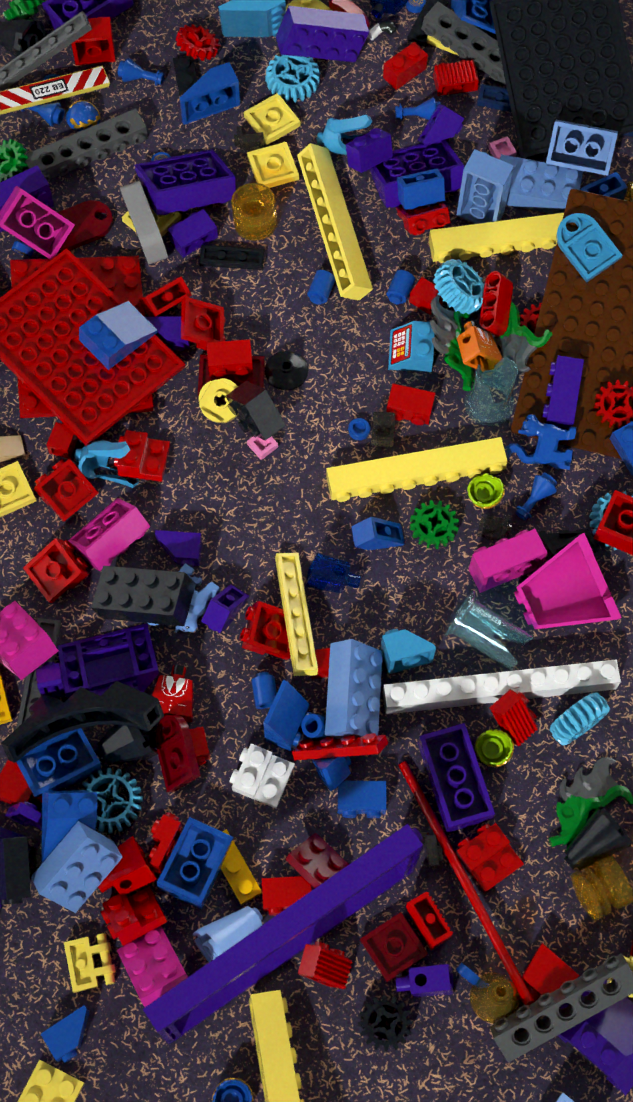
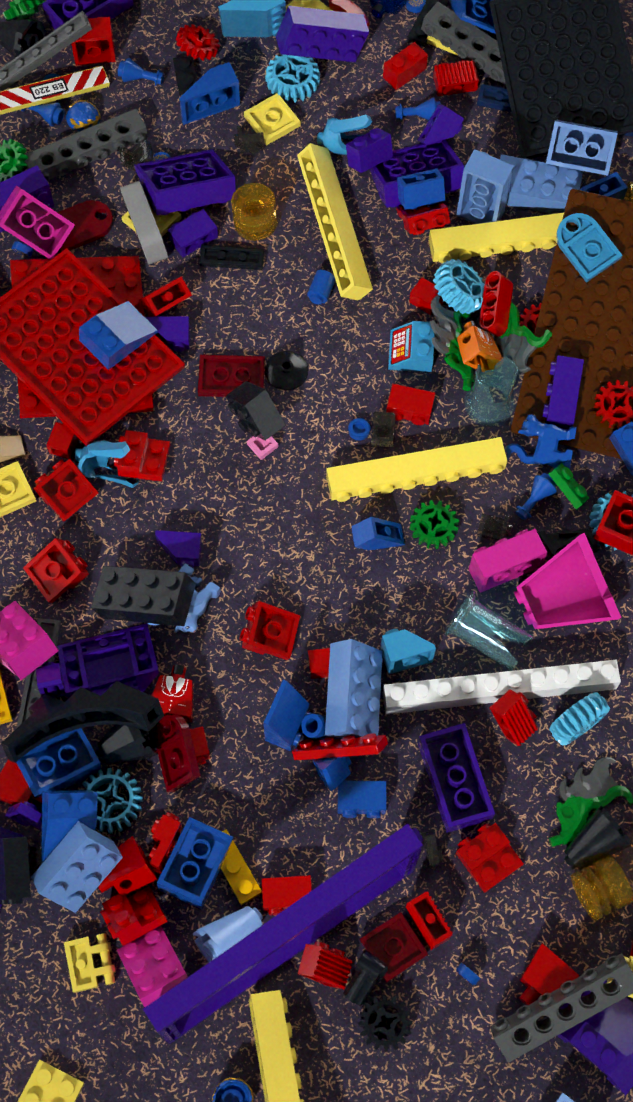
(67, 1035): blue slope -> none
(109, 533): dark pink slope -> none
(139, 154): none -> clear smoke bracket
(201, 322): red plate -> none
(208, 404): light yellow plate -> none
(224, 608): dark purple slope -> none
(229, 358): red brick -> none
(261, 775): white plate -> none
(264, 690): blue brick -> none
(273, 165): light yellow plate -> none
(296, 614): light yellow tile -> none
(316, 860): dark red plate -> none
(330, 574): clear blue torso -> none
(369, 972): none -> black piece
(381, 27): arm -> none
(400, 287): blue brick -> none
(438, 981): dark purple torso -> none
(466, 884): red piece -> none
(485, 491): lime hair -> none
(487, 1003): clear yellow cone -> none
(494, 748): lime hair -> none
(502, 146): bright pink plate -> none
(568, 485): none -> green plate

